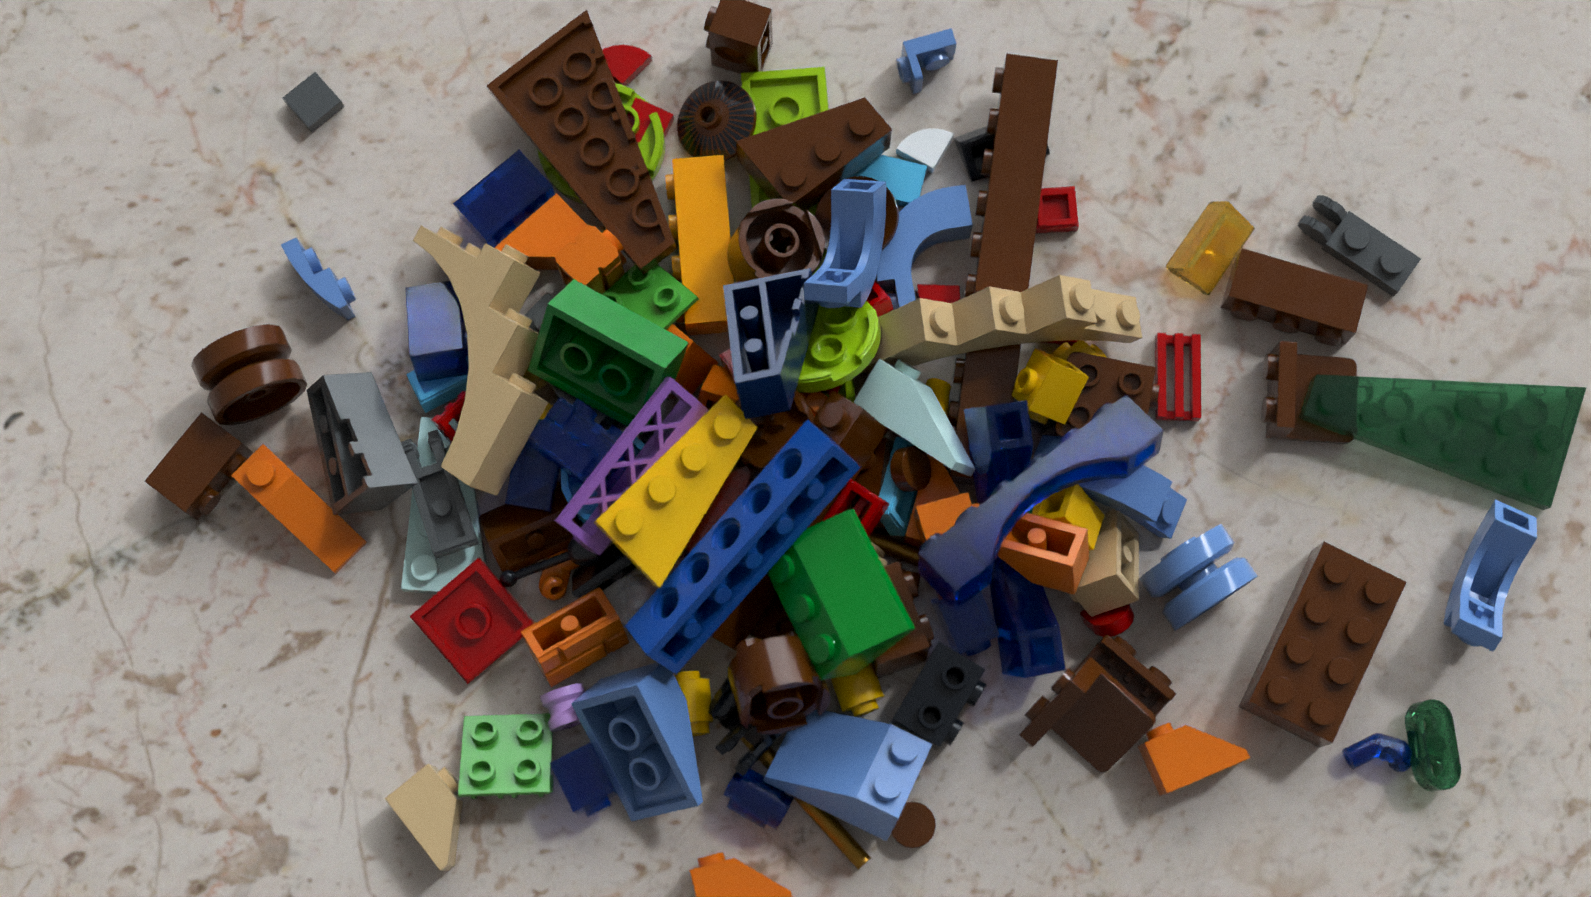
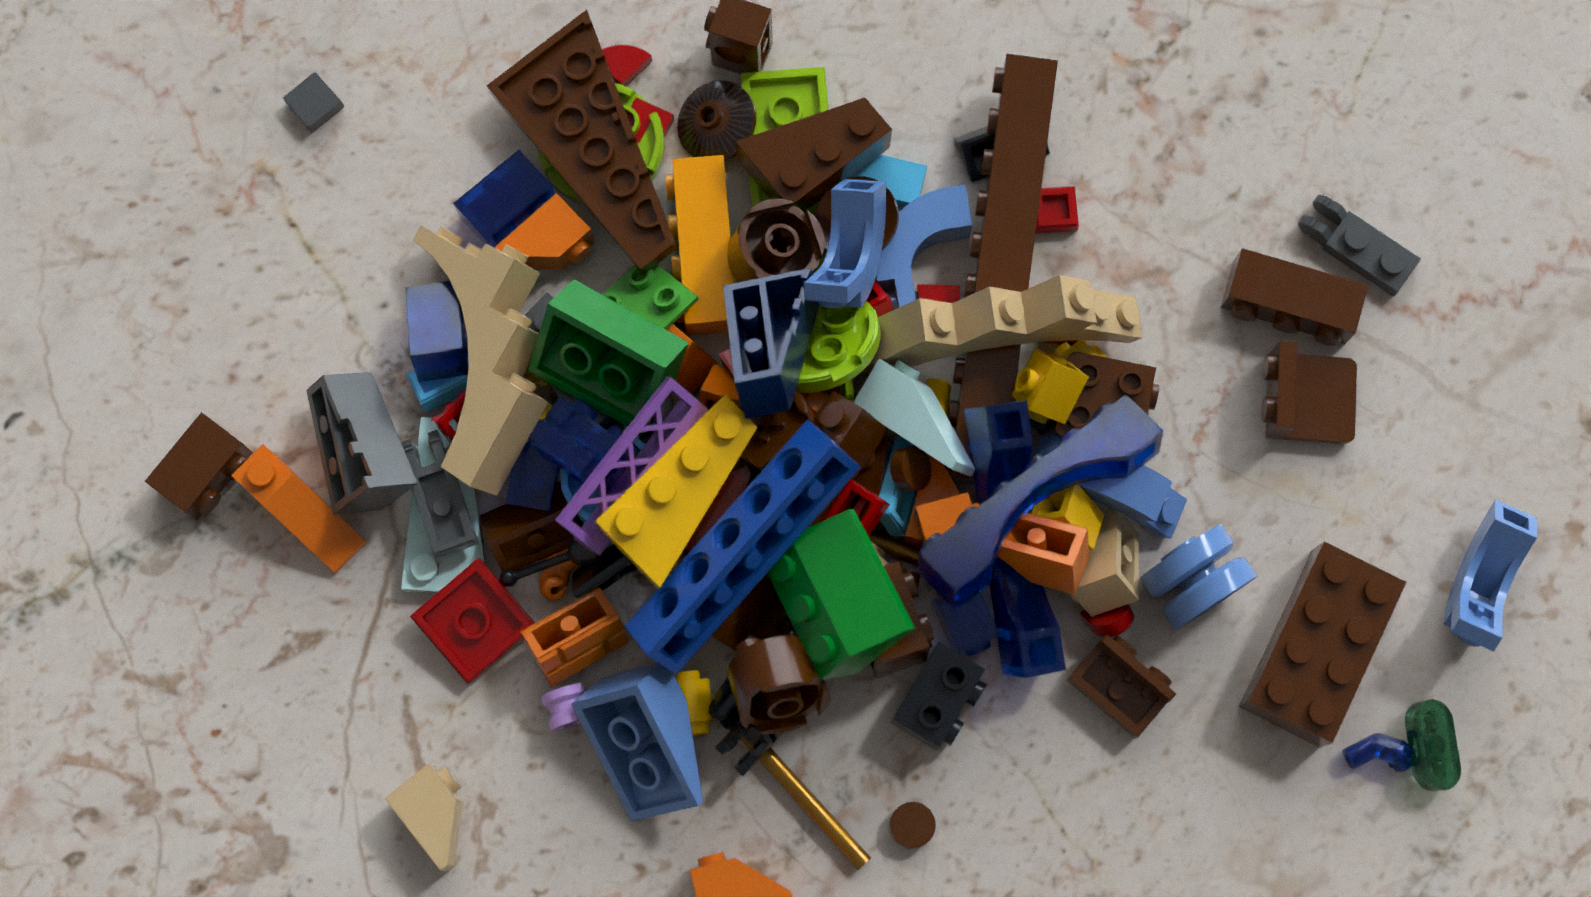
(249, 374): reddish brown wheel -> none
(323, 283): medium blue slope -> none
(506, 756): bright green hinge -> none
(584, 781): clear blue brick -> none
(592, 260): orange brick -> none
(757, 799): clear blue brick -> none
(850, 768): medium blue slope -> none
(859, 691): yellow brick -> none
(925, 147): white tile -> none
(928, 51): medium blue bracket -> none
(1091, 715): reddish brown bracket -> none
(1178, 342): red tile -> none
(1186, 756): orange slope -> none
(1210, 246): clear yellow slope -> none
(1477, 431): clear green wing -> none

